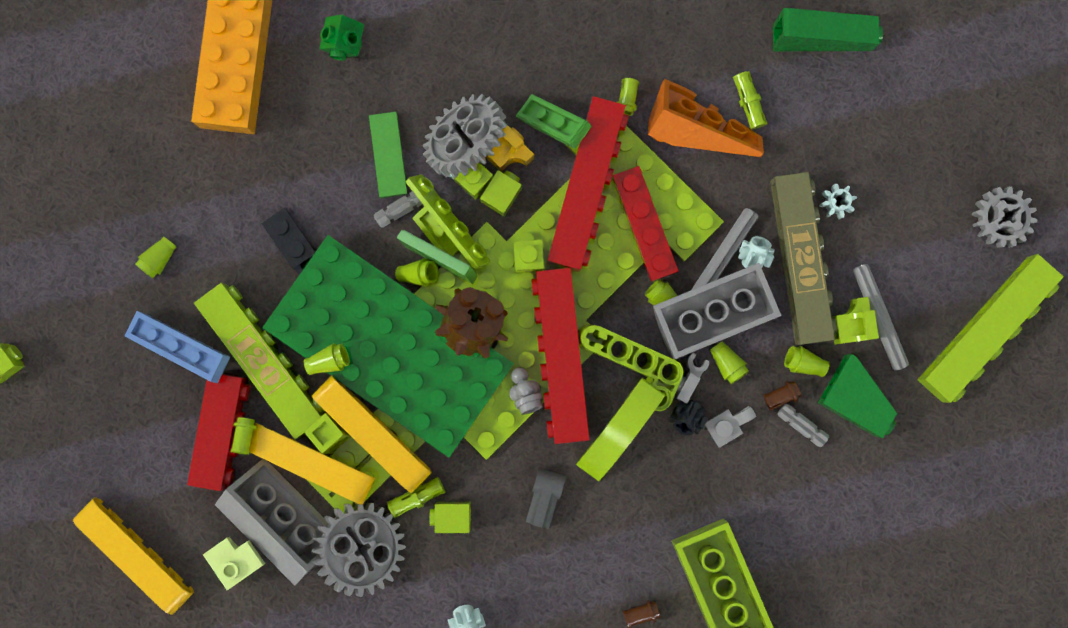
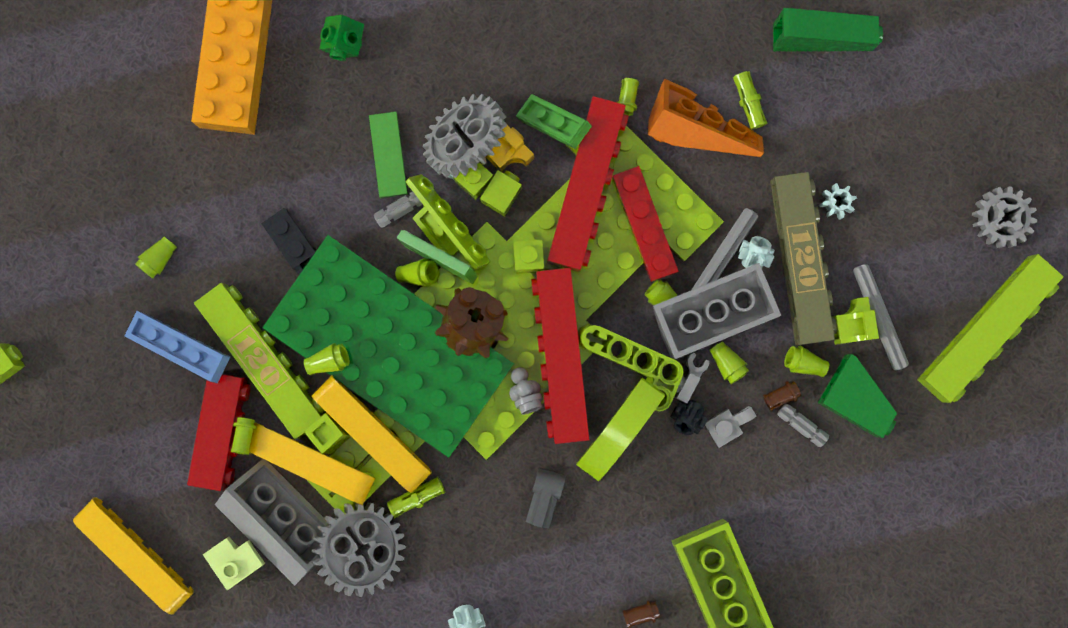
(451, 517): lime brick -> none

